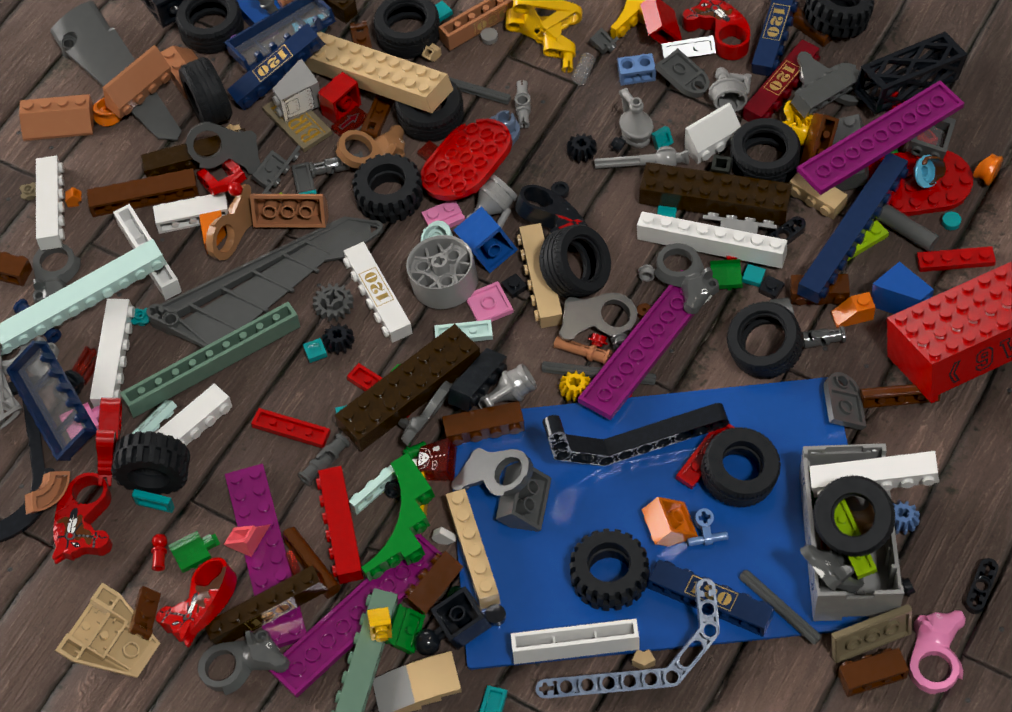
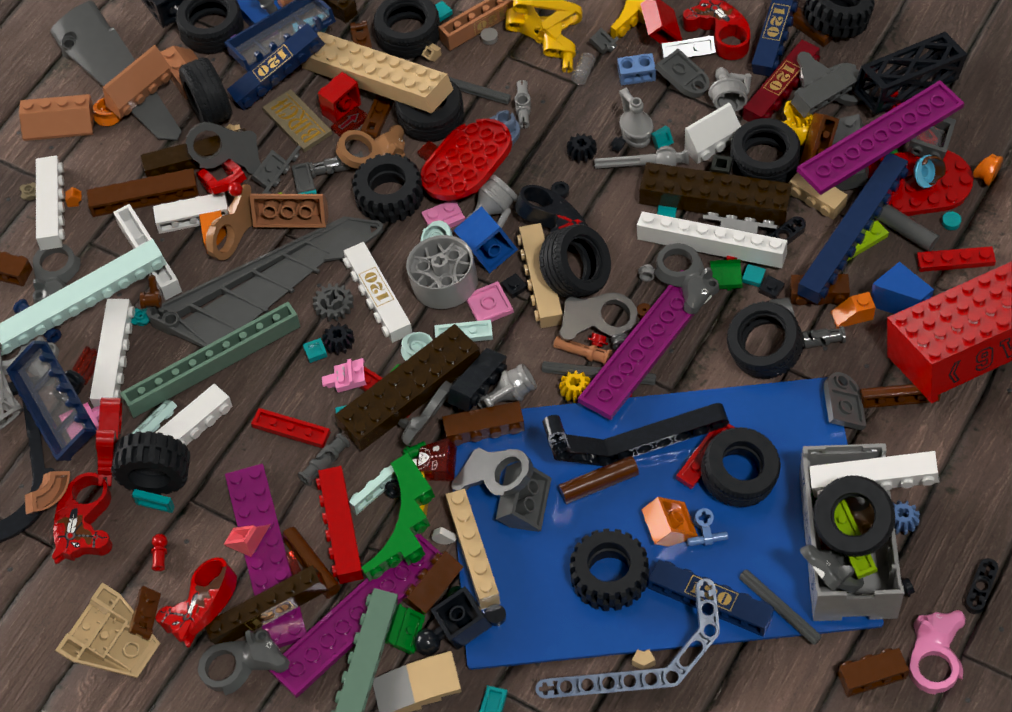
(153, 296): none -> reddish brown piece
(193, 550): green piece -> none
(296, 92): light grey slope -> none
(346, 376): none -> bright pink piece
(379, 624): yellow slope -> none
(413, 343): none -> light aqua piece
(575, 641): white brick -> none
(598, 479): none -> reddish brown brick
(872, 633): dark tan tile -> none

